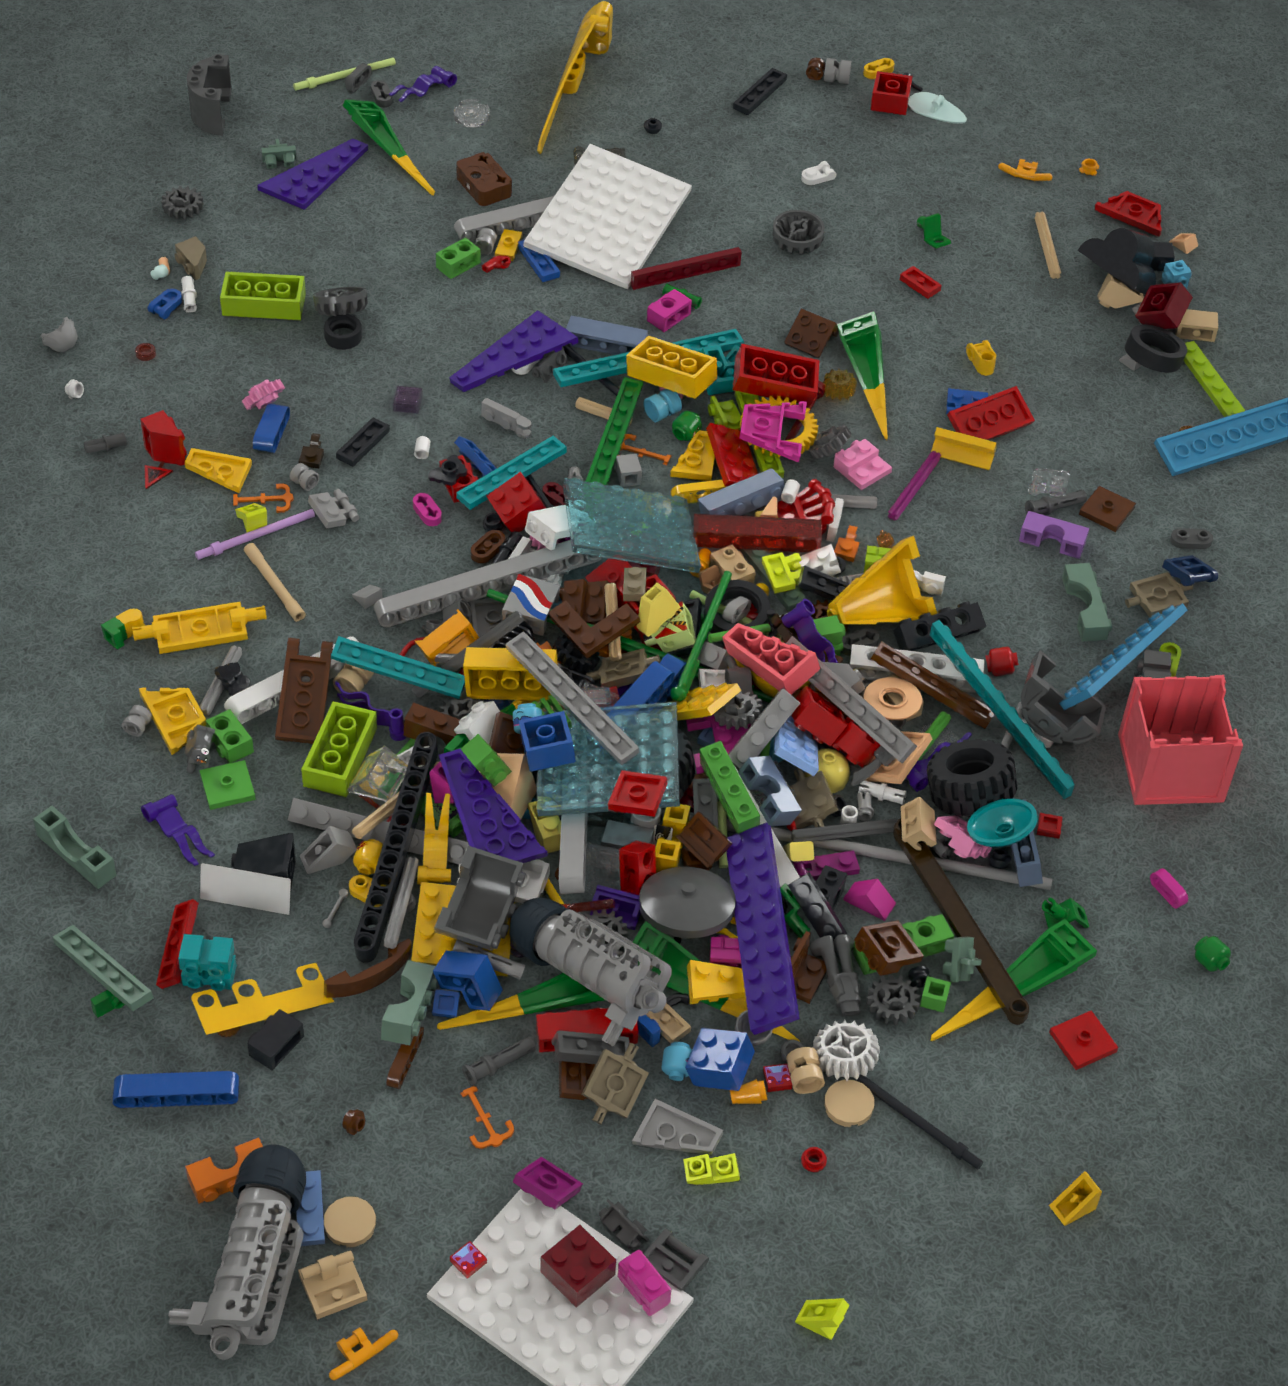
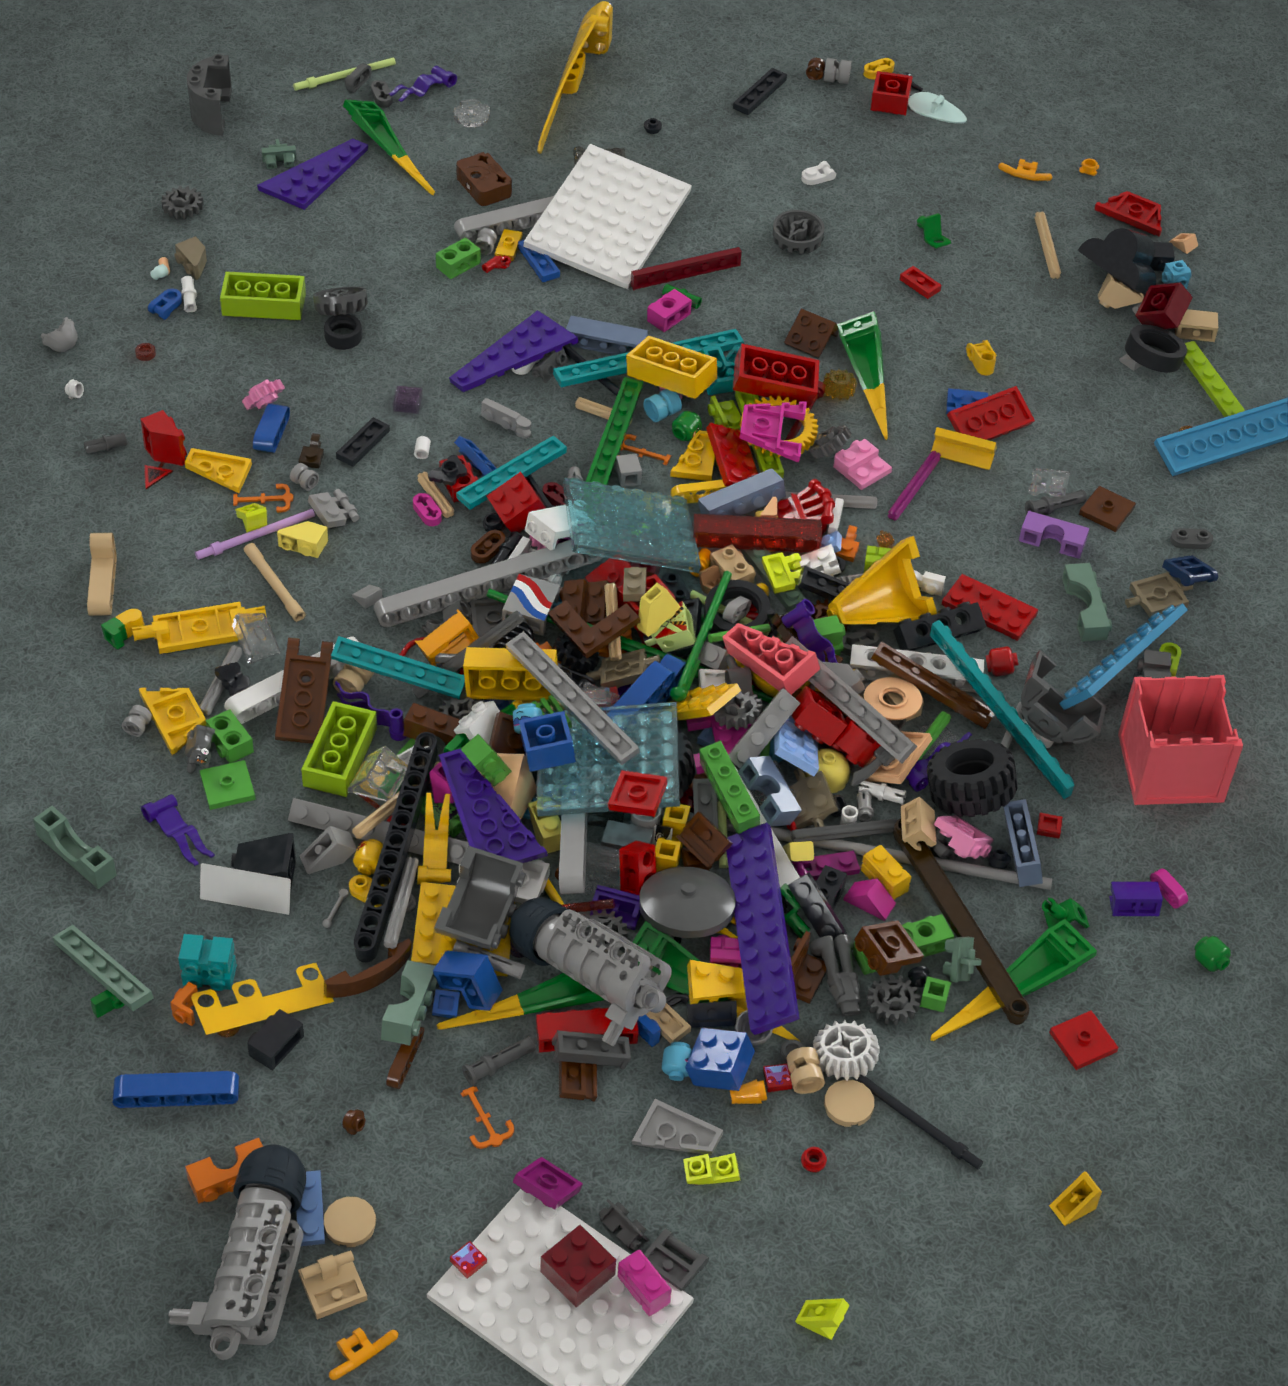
(101, 574): none -> tan beam
(181, 924): red plate -> none
(182, 1003): none -> orange bracket
(255, 636): none -> clear slope
(304, 538): none -> light yellow slope
(435, 493): none -> tan axle
(615, 1083): dark tan plate -> none
(676, 586): none -> black plate
(712, 1013): none -> black plate
(790, 491): white hinge -> none
(835, 539): none -> light blue plate
(881, 865): none -> yellow brick
(998, 609): none -> red plate
(1002, 822): teal dish -> none
(1135, 899): none -> dark purple hinge

